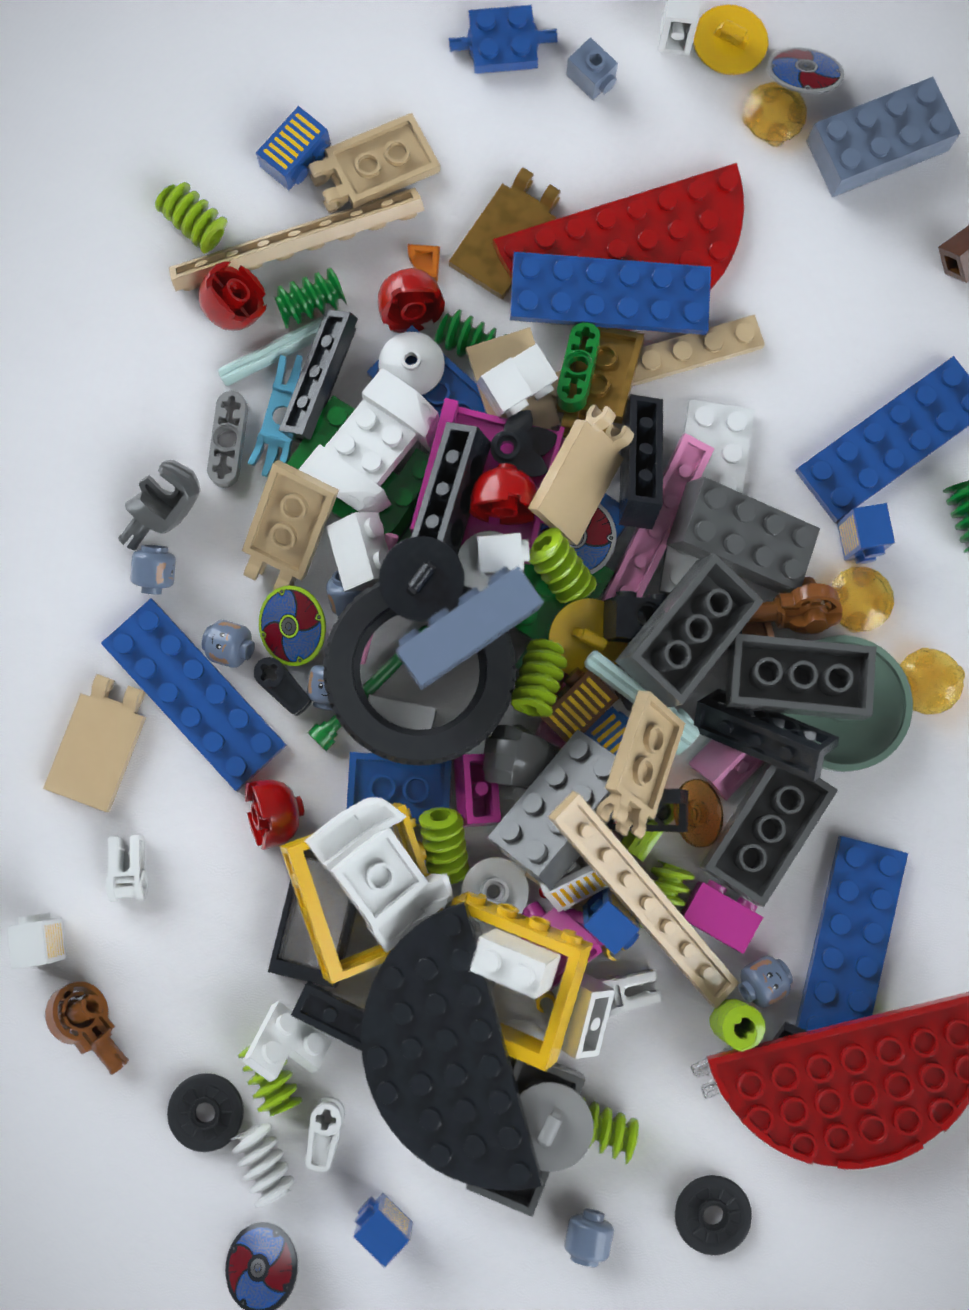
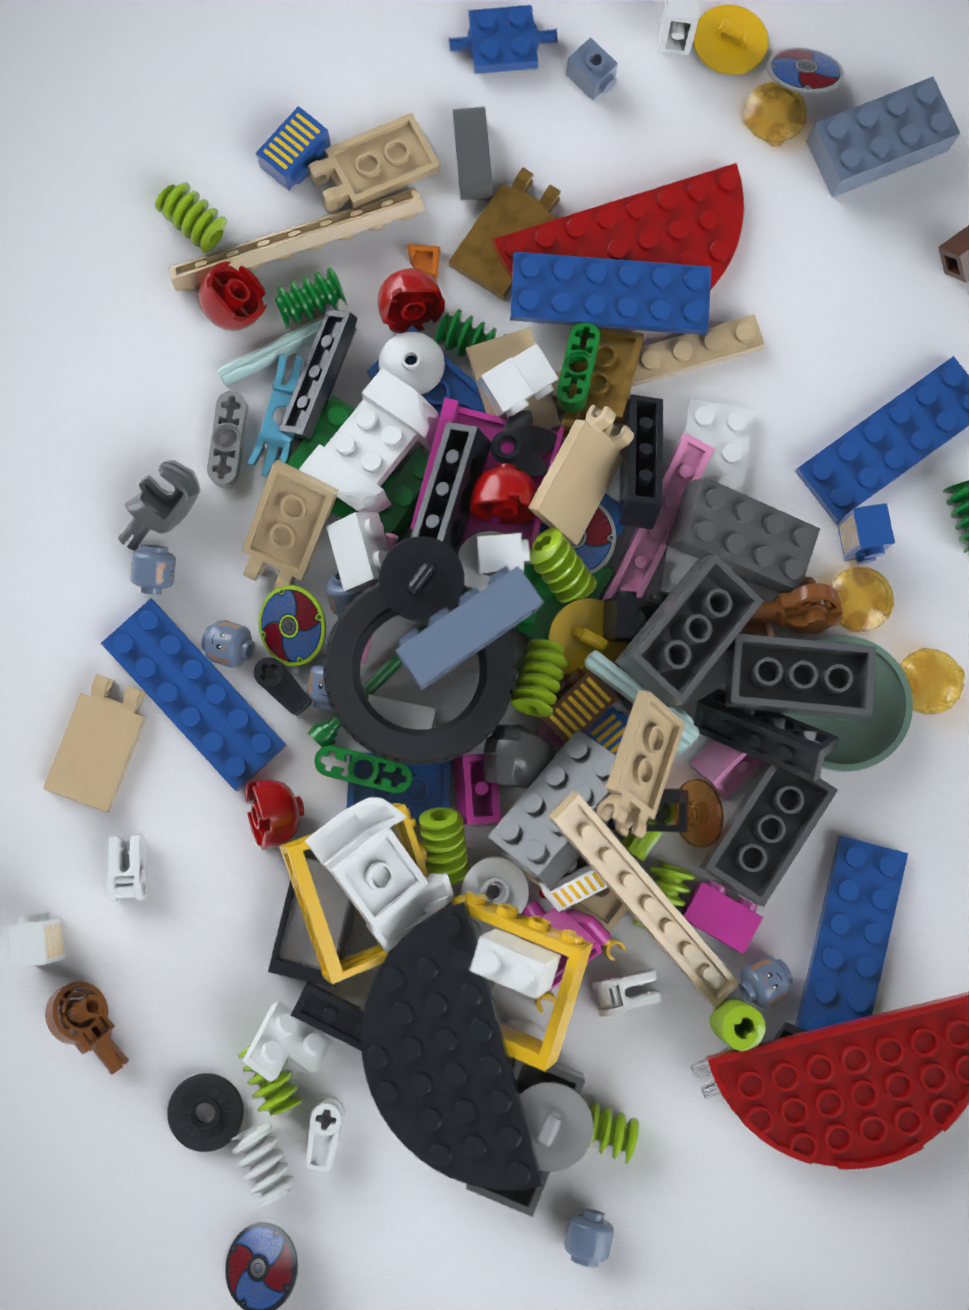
(340, 754): none -> green beam
(382, 1228): blue brick -> none
(472, 153): none -> dark grey beam
(588, 1018): white brick -> none
(610, 921): blue brick -> none
(690, 1210): black wheel -> none

